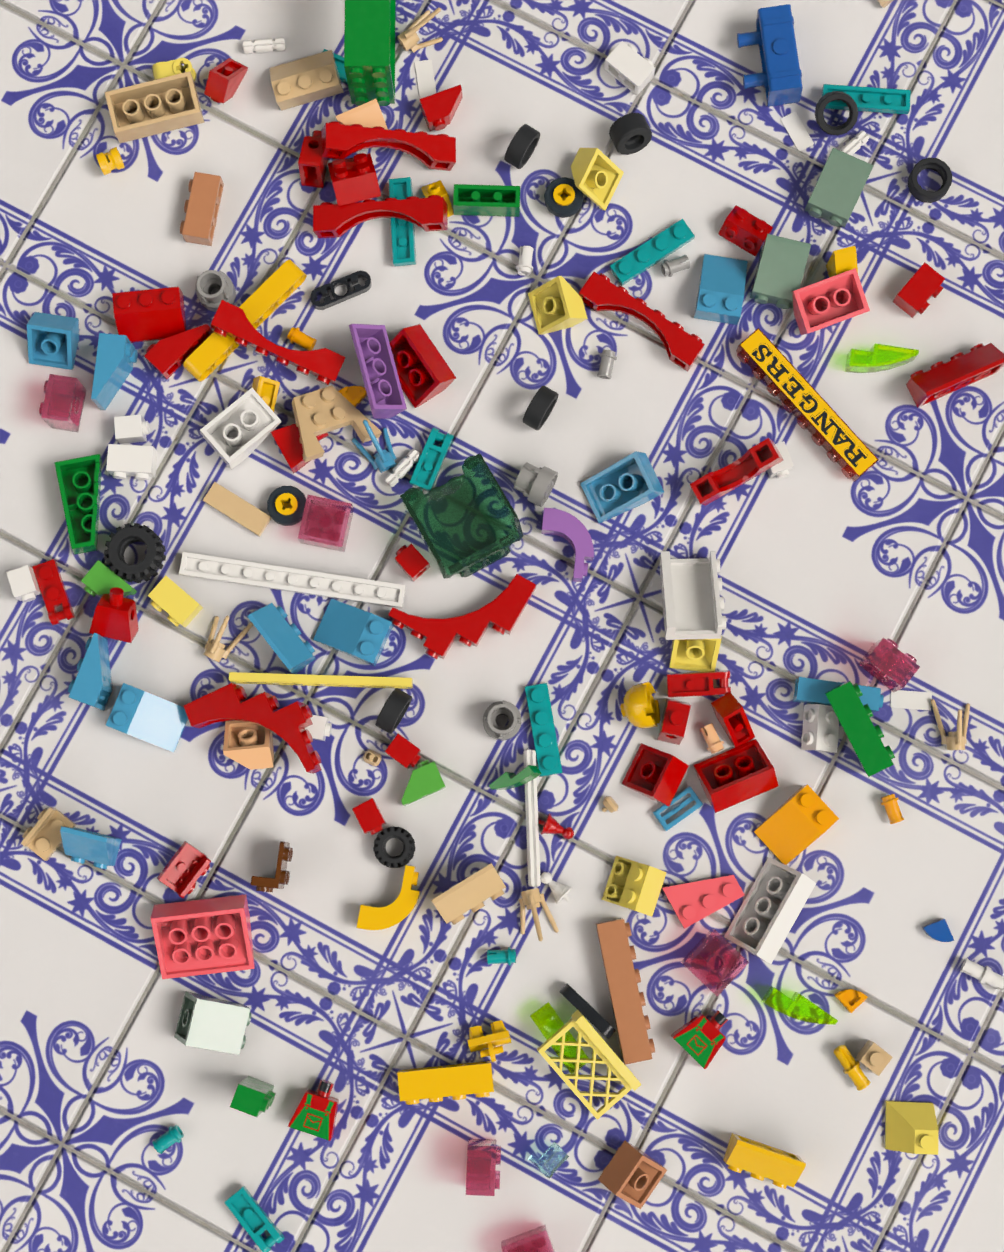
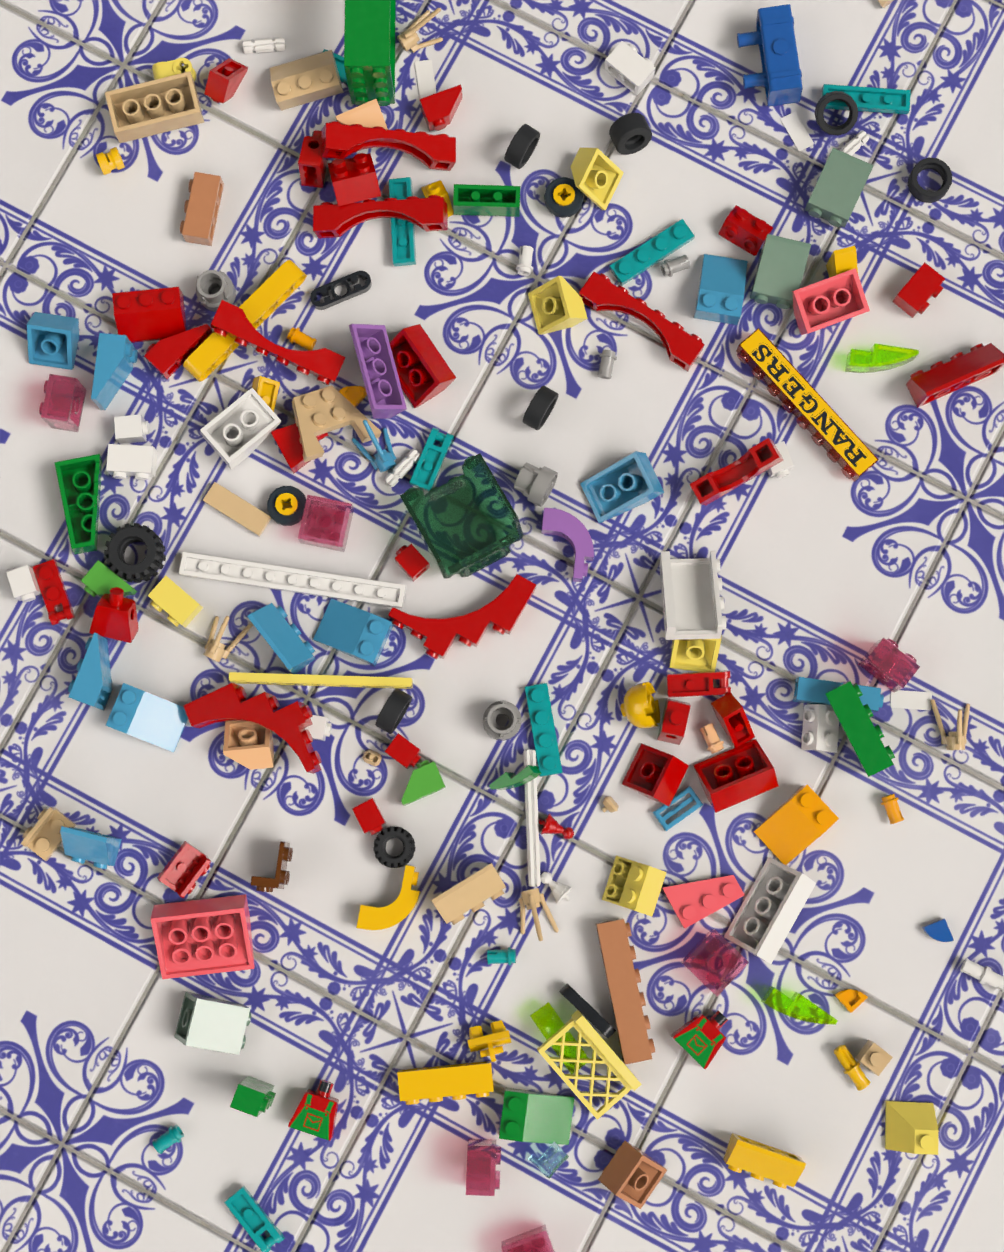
(536, 1117): none -> slope

